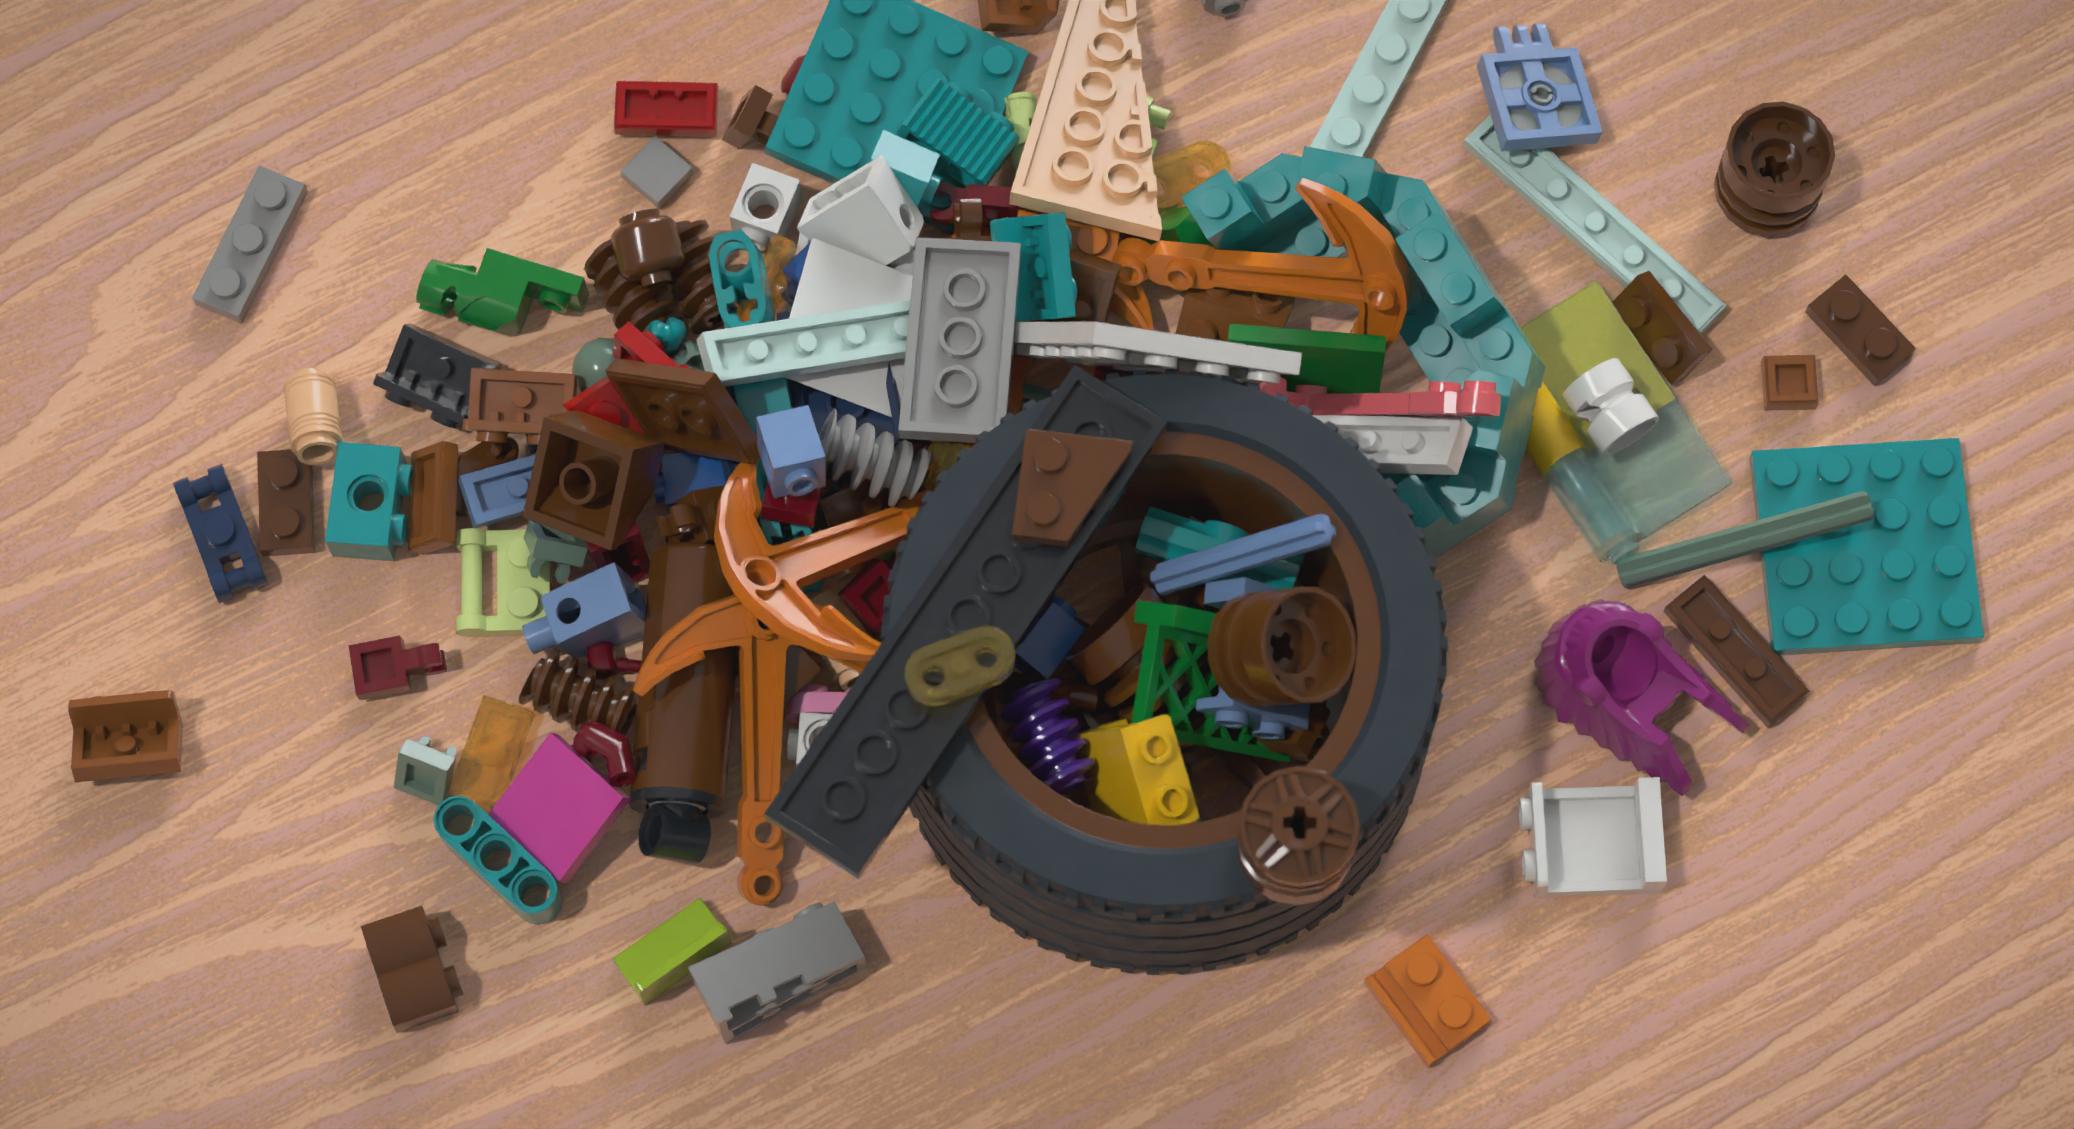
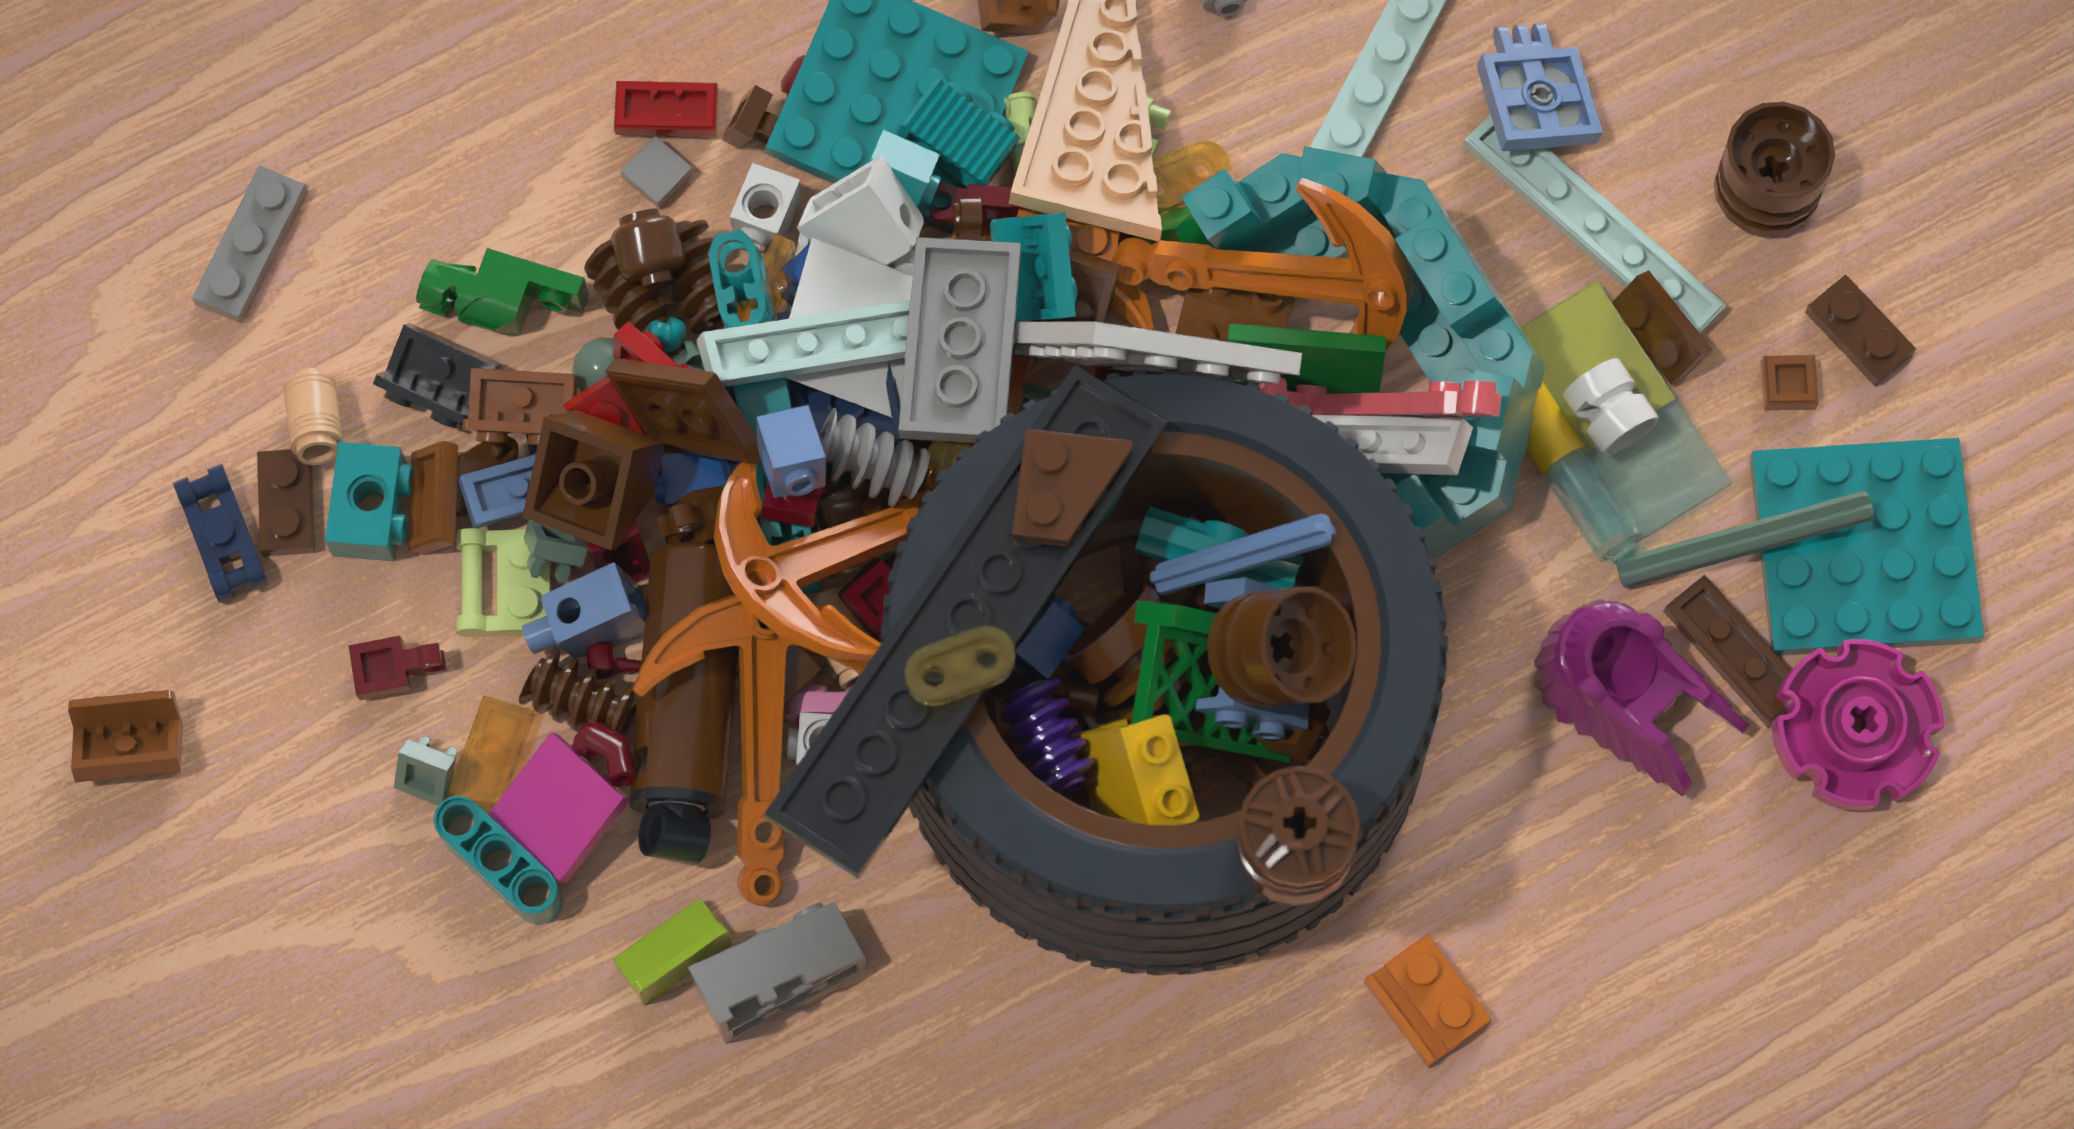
(411, 968): reddish brown brick -> none
(1594, 840): white panel -> none
(1893, 744): none -> dark pink piece

